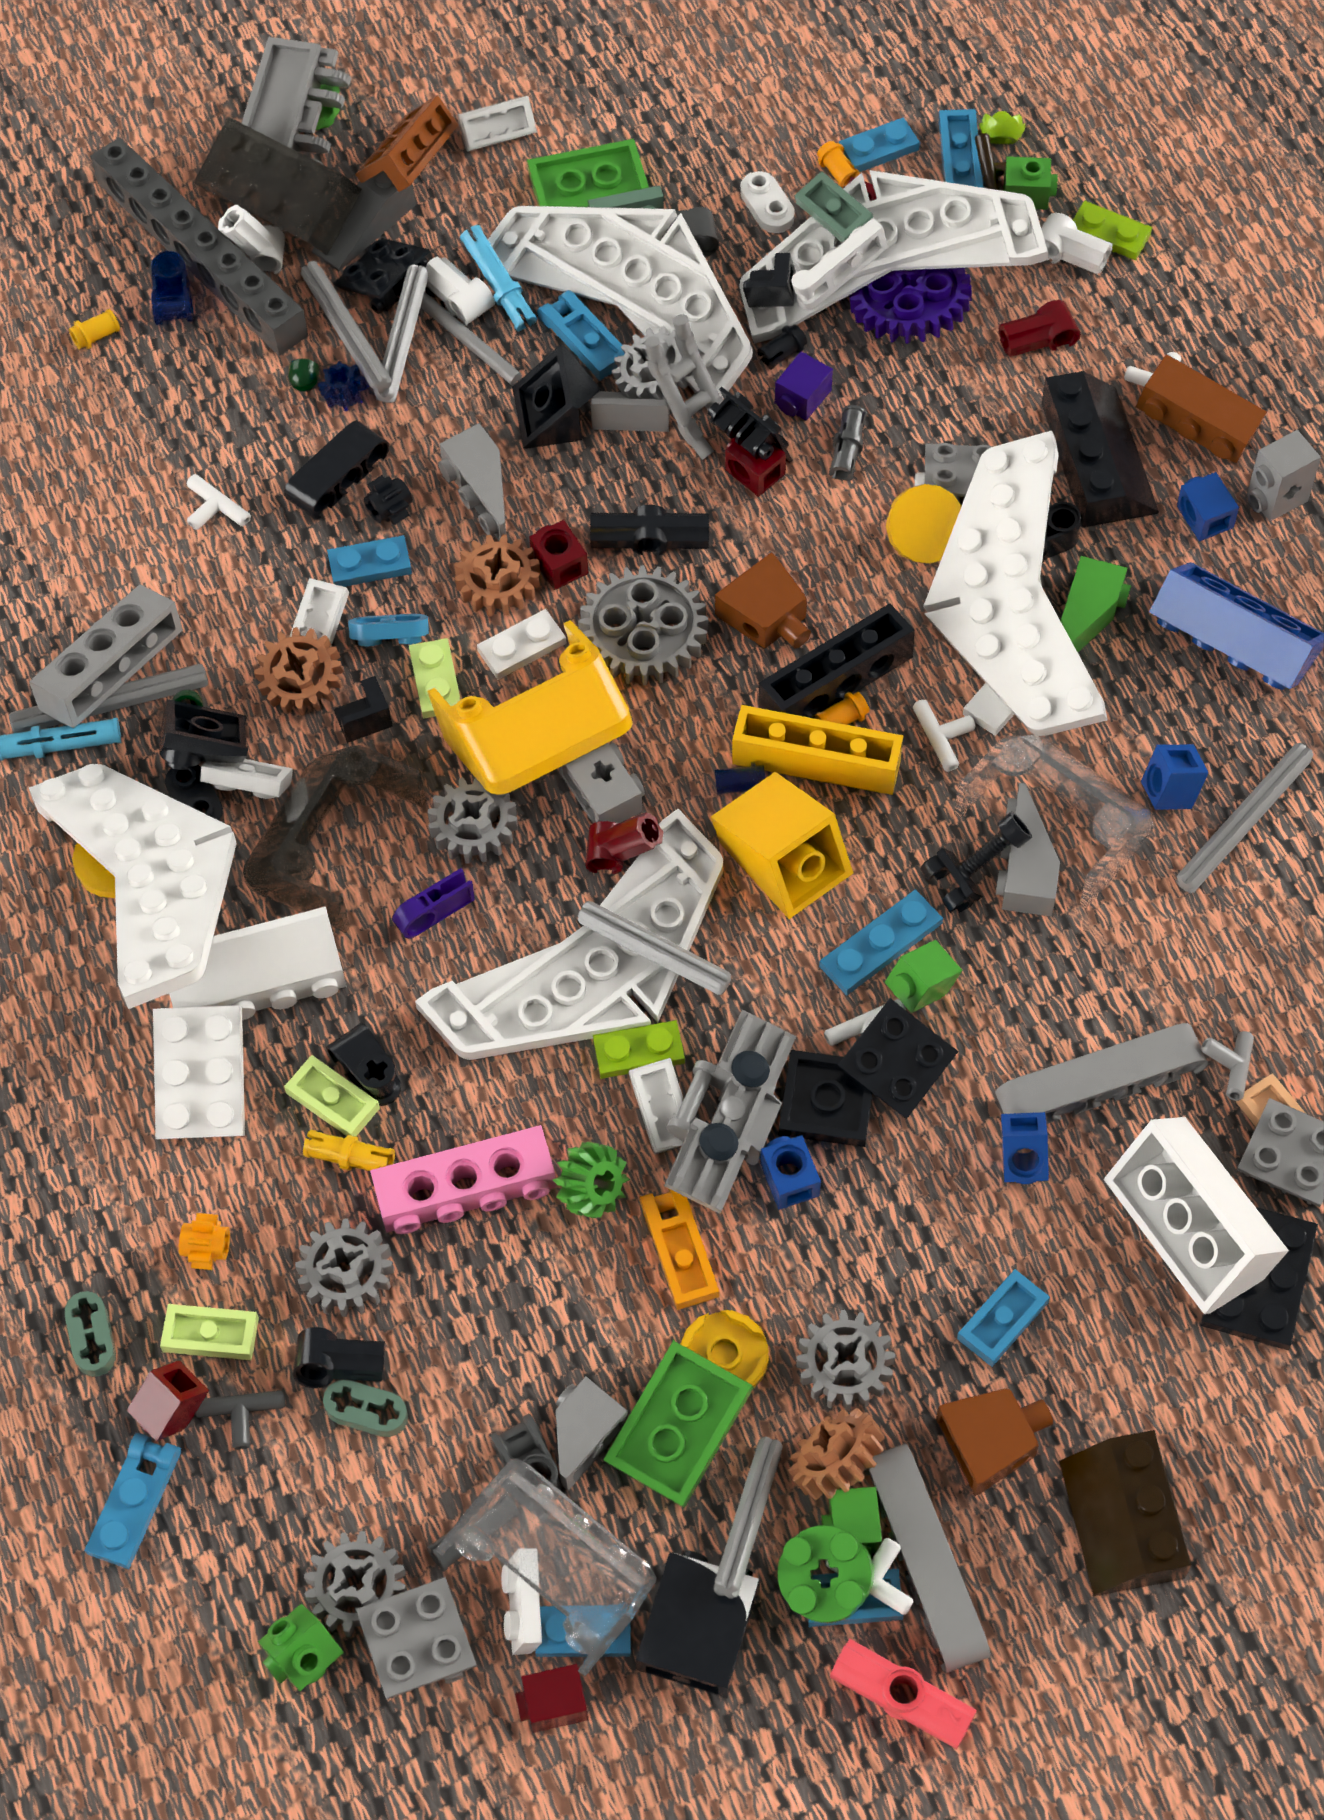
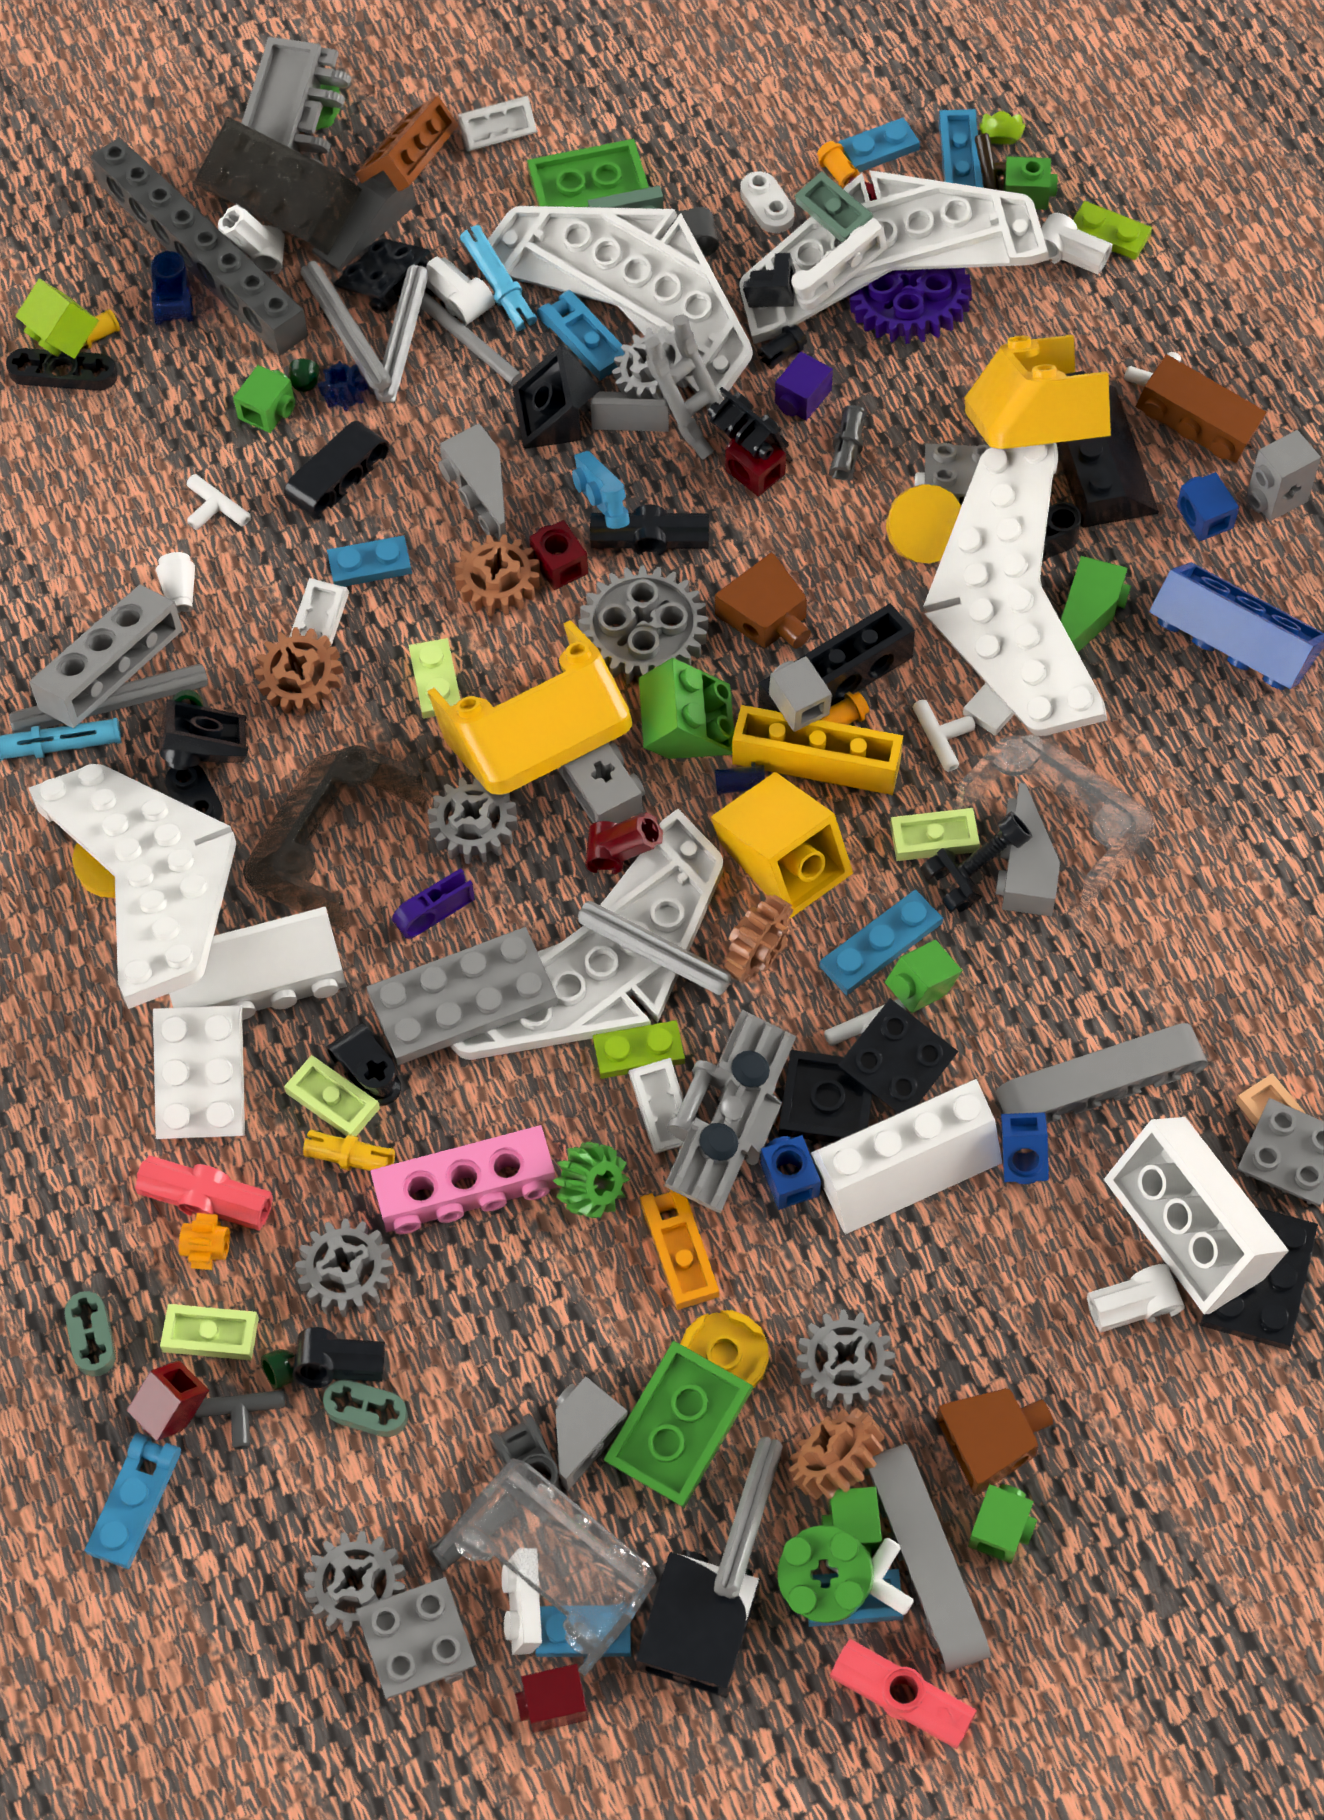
(55, 320): none -> lime brick
(72, 380): none -> black beam
(177, 579): none -> white cone
(203, 1191): none -> coral piece
(257, 777): white plate -> none
(264, 398): none -> bright green brick
(277, 1367): none -> dark green hinge
(299, 1648): bright green brick -> none
(365, 715): black panel -> none
(388, 499): black gear -> none
(404, 627): dark azure plate -> none
(462, 995): none -> light grey plate
(521, 644): white plate -> none
(601, 489): none -> dark azure plate
(685, 712): none -> bright green slope
(758, 938): none -> nougat gear
(799, 693): none -> light grey brick
(909, 1156): none -> white slope
(927, 833): none -> yellowish green plate
(1003, 1318): dark azure plate -> none
(1003, 1523): none -> bright green brick
(1032, 402): none -> yellow windscreen
(1049, 327): dark red piece -> none
(1125, 1514): dark brown slope -> none
(1145, 1296): none -> white piece
(1174, 777): blue brick -> none
(1236, 1061): light grey piece -> none
(1244, 818): light grey axle -> none

